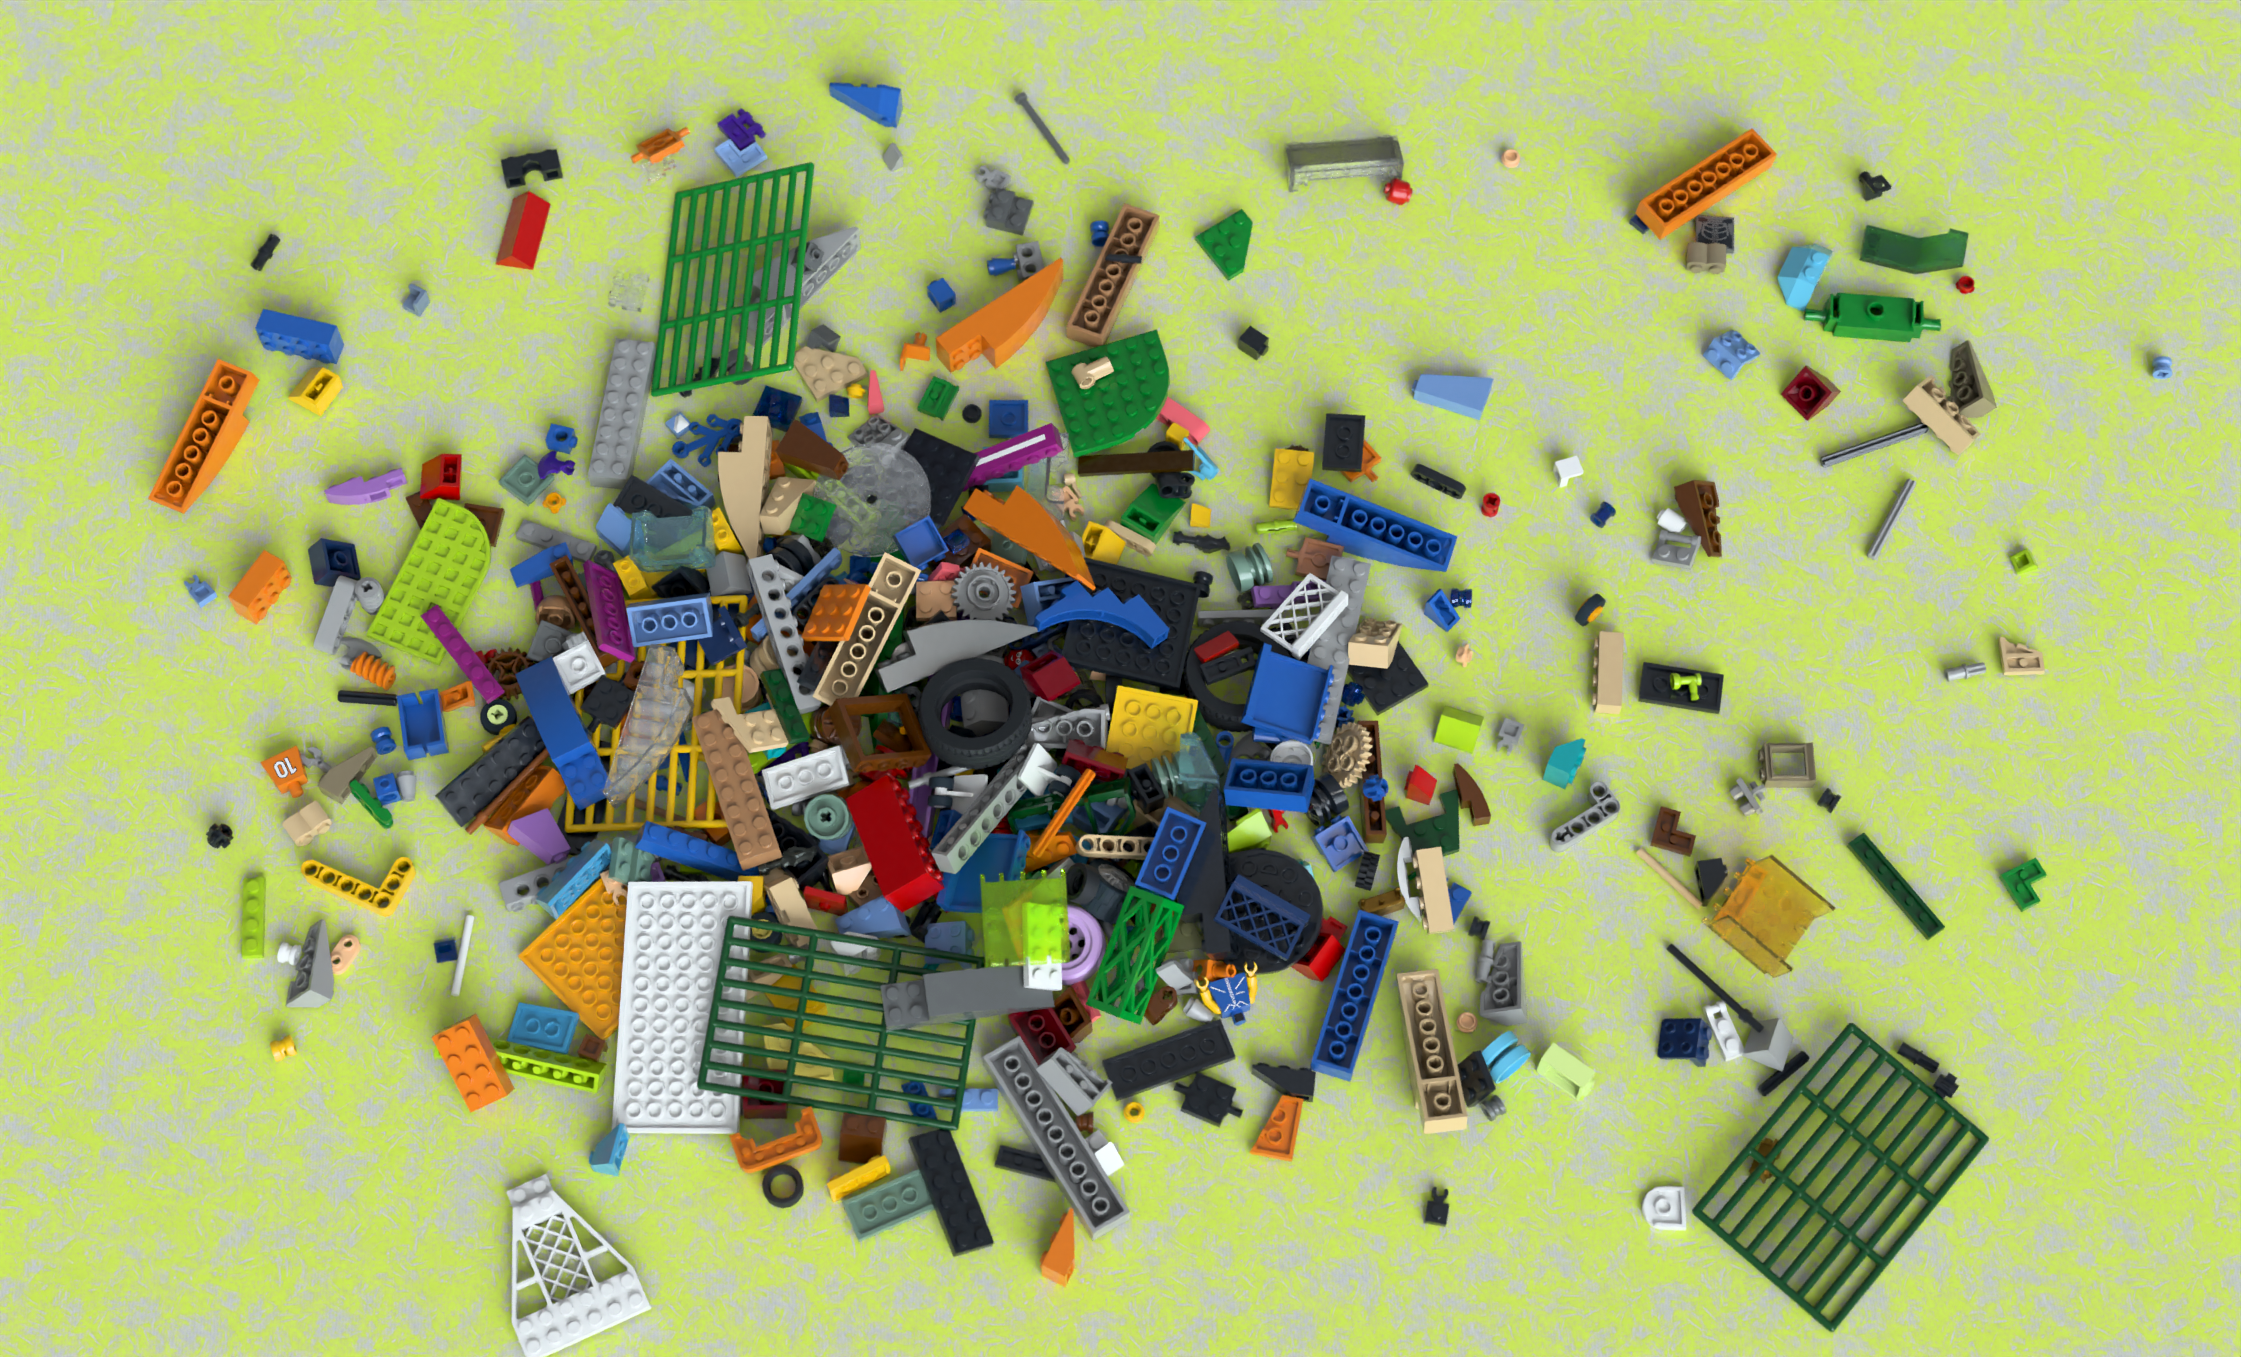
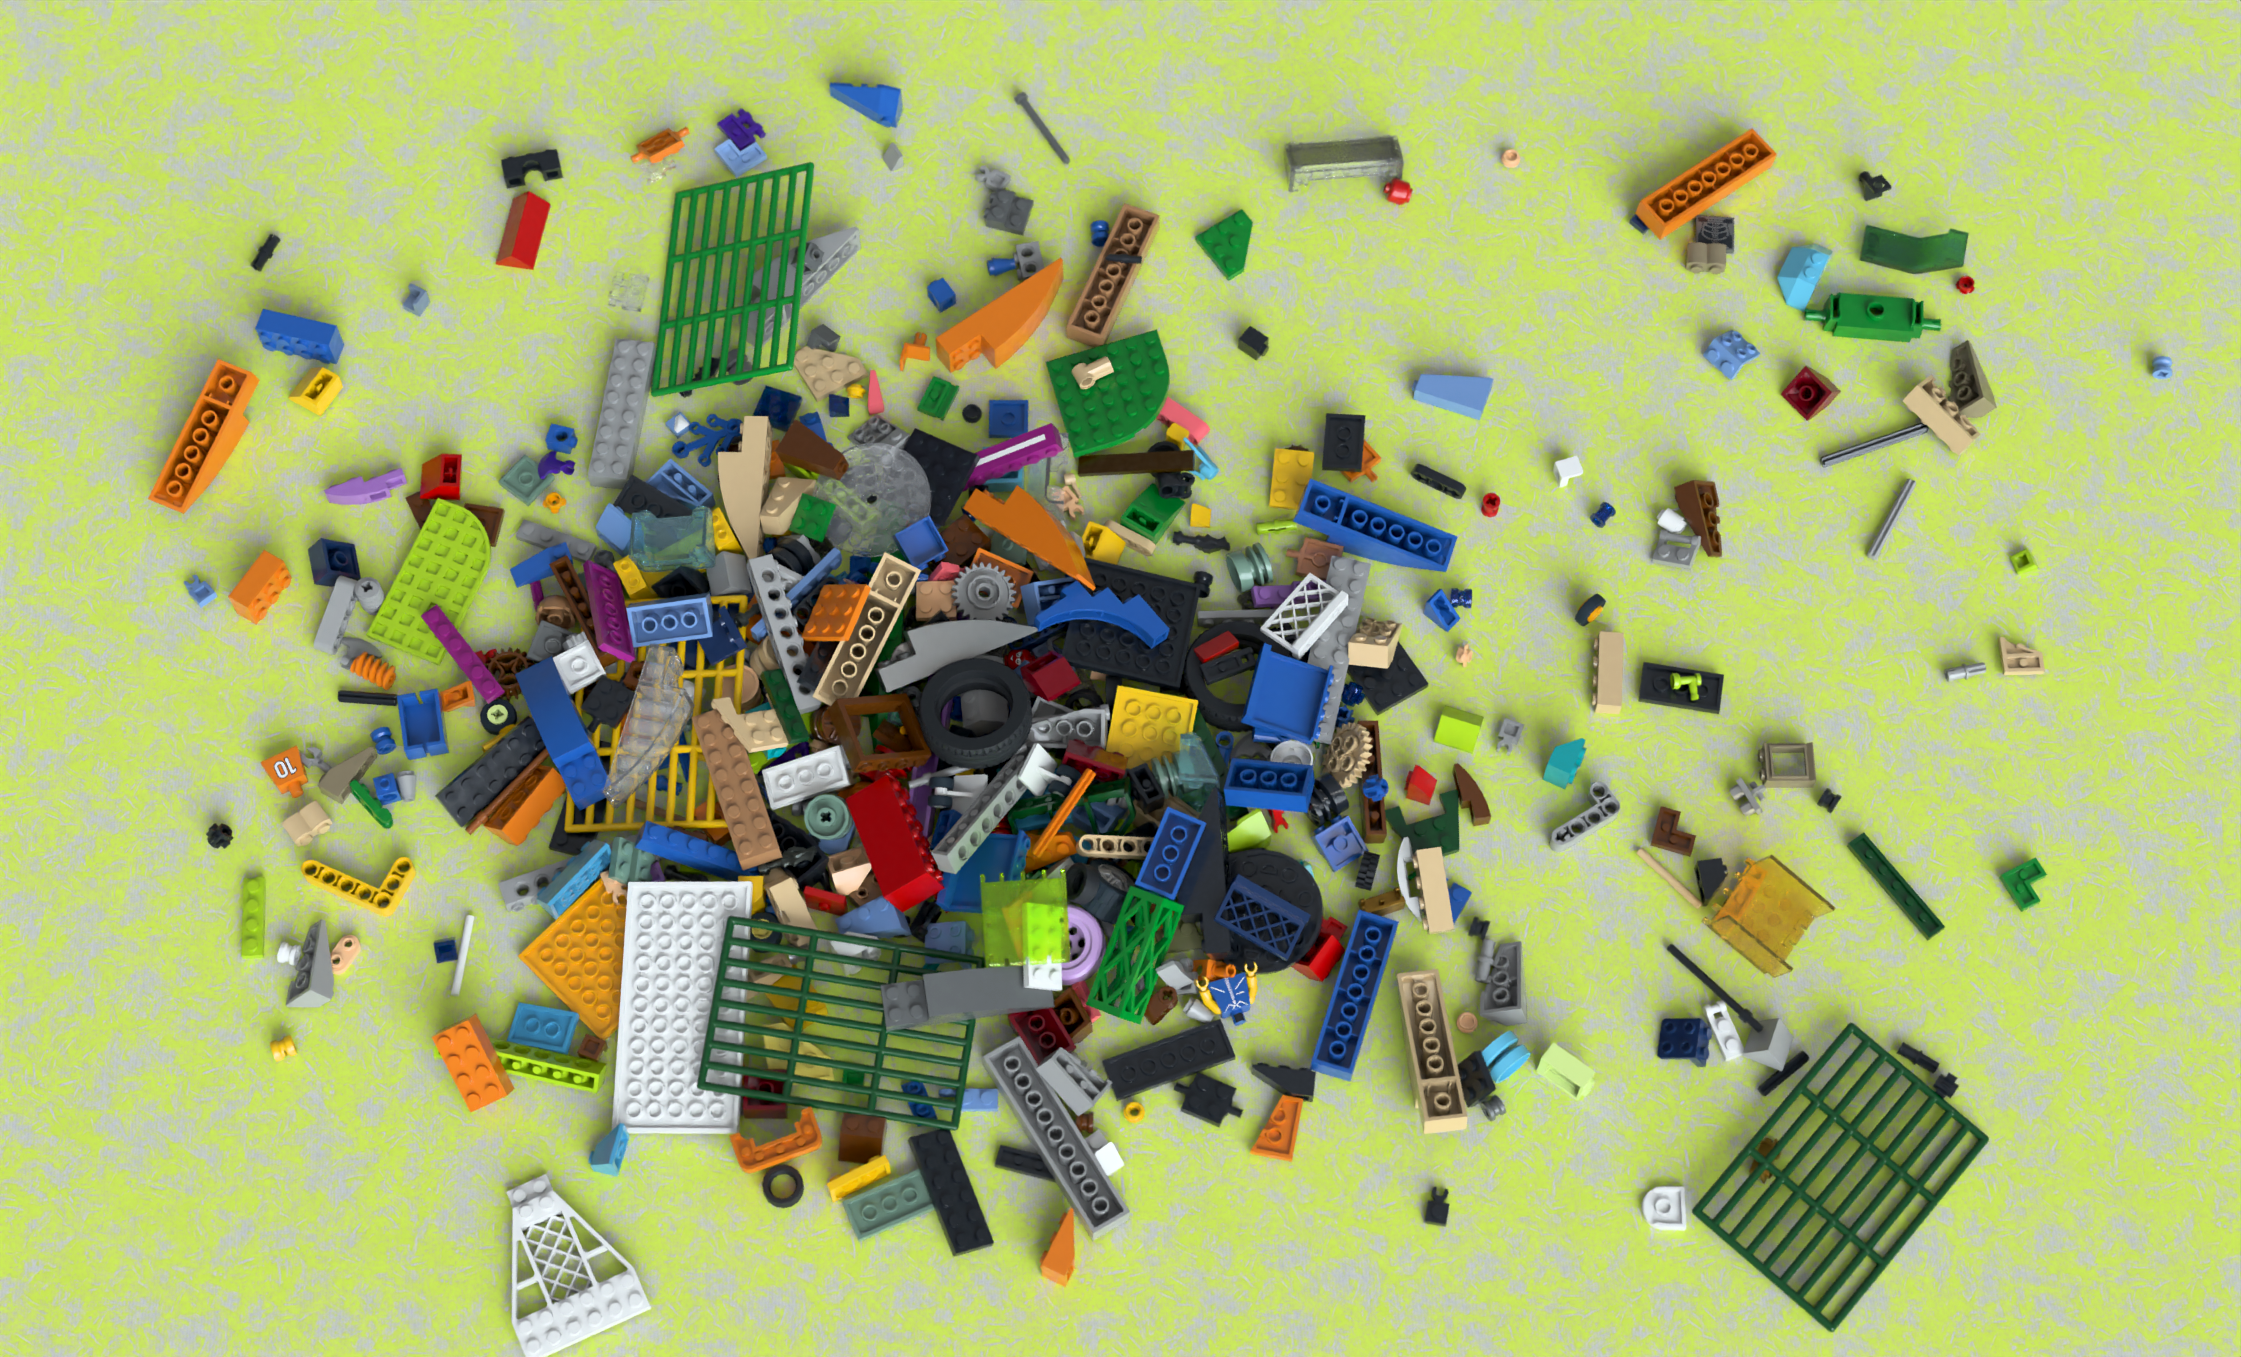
(540, 836): medium lavender slope -> none
(956, 541): clear blue slope -> none

